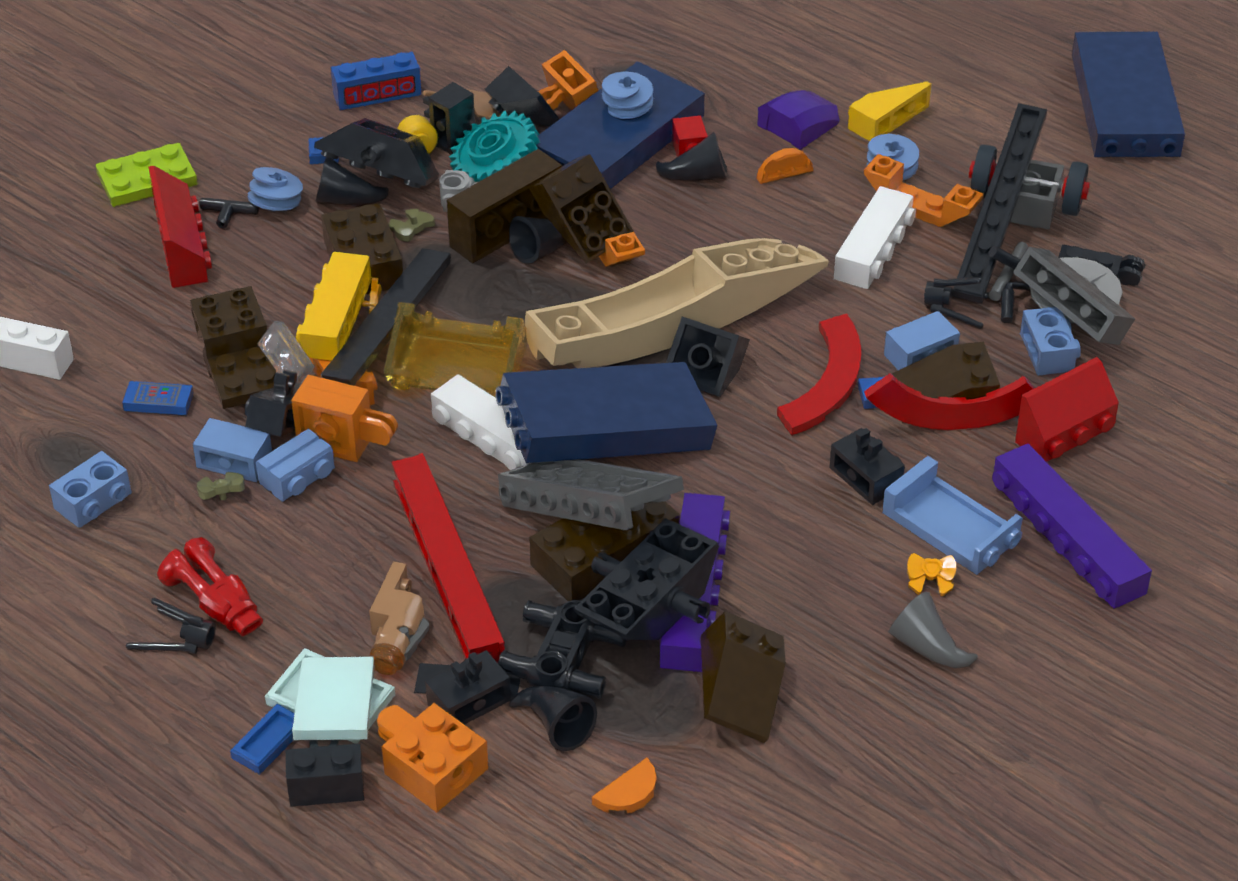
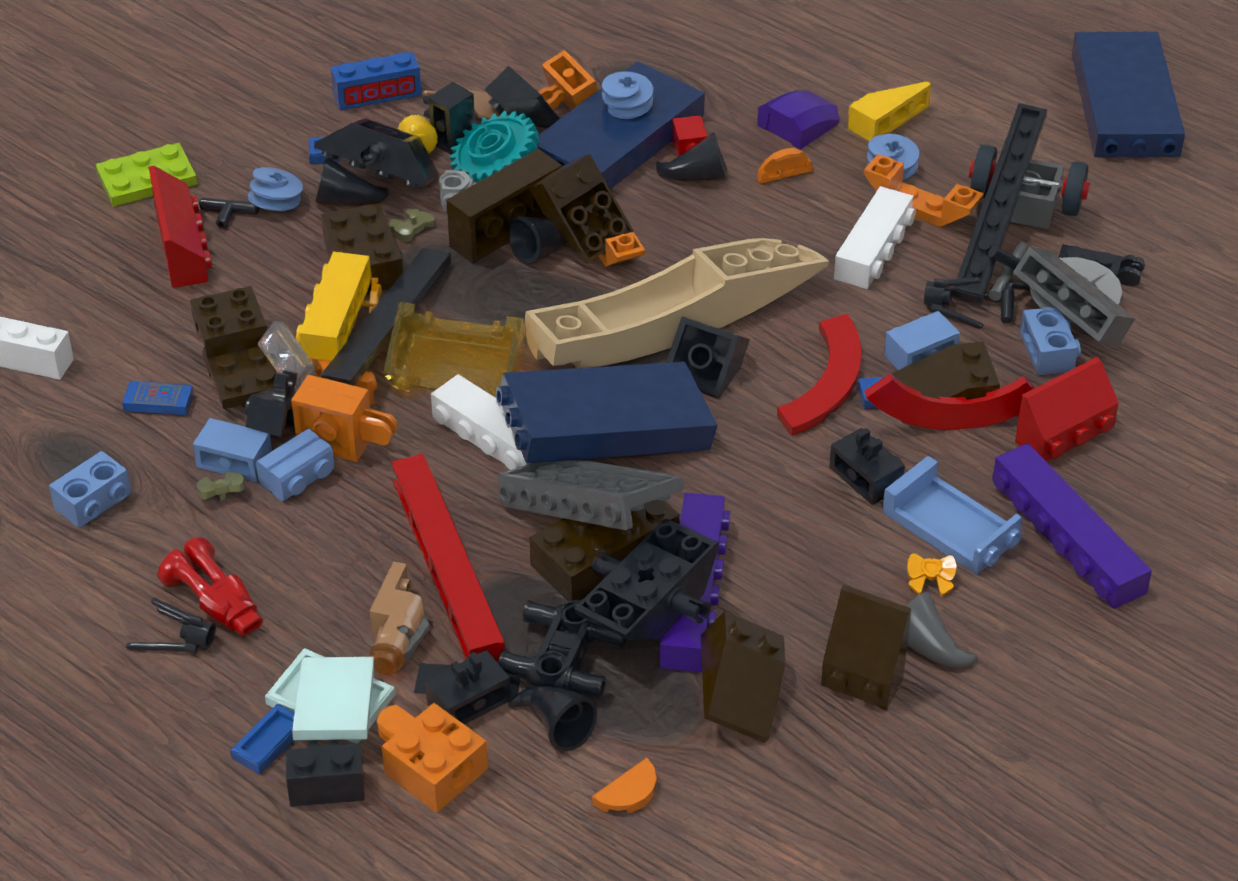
(866, 647): none -> dark brown slope

